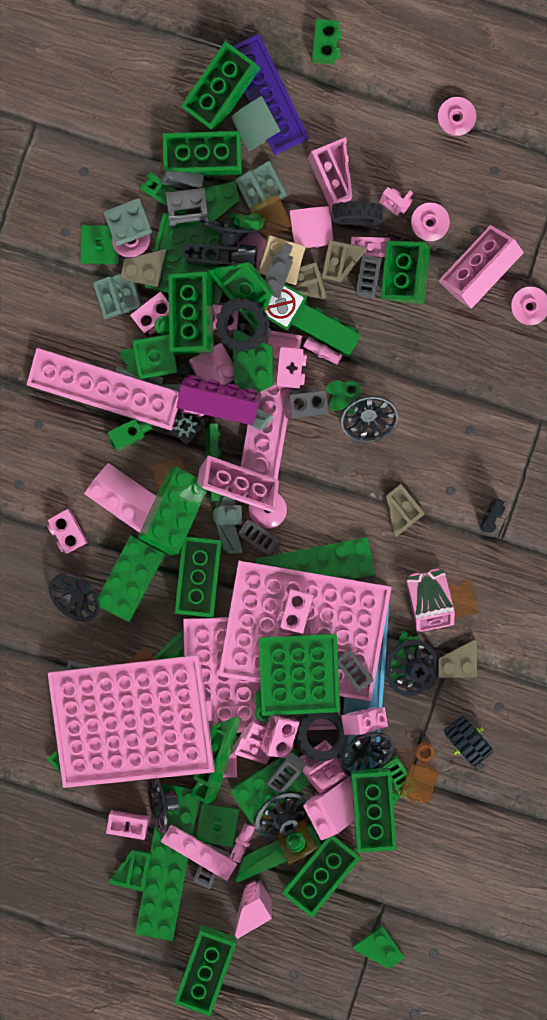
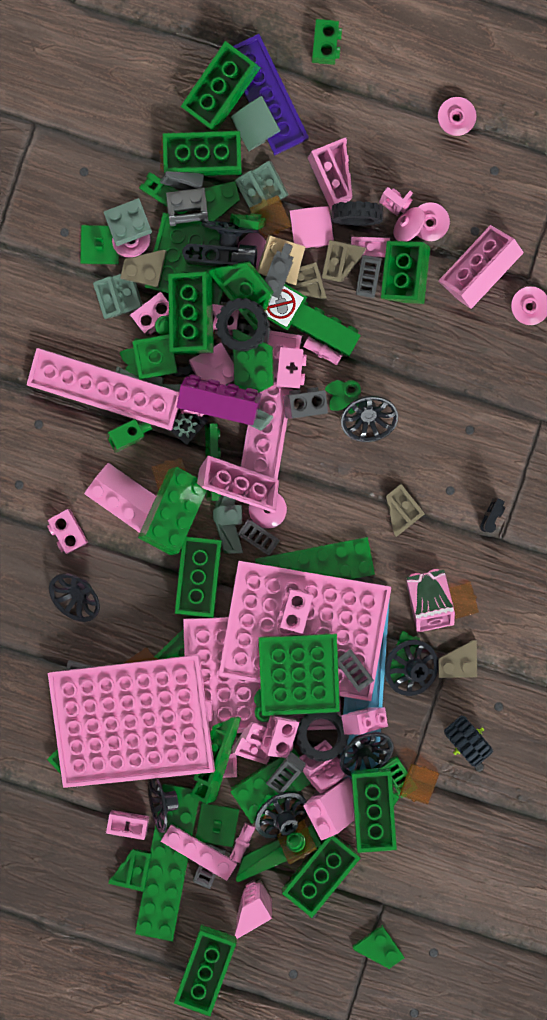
(130, 578): green brick -> none
(409, 224): none -> bright pink dish
(424, 751): dark orange plate -> none

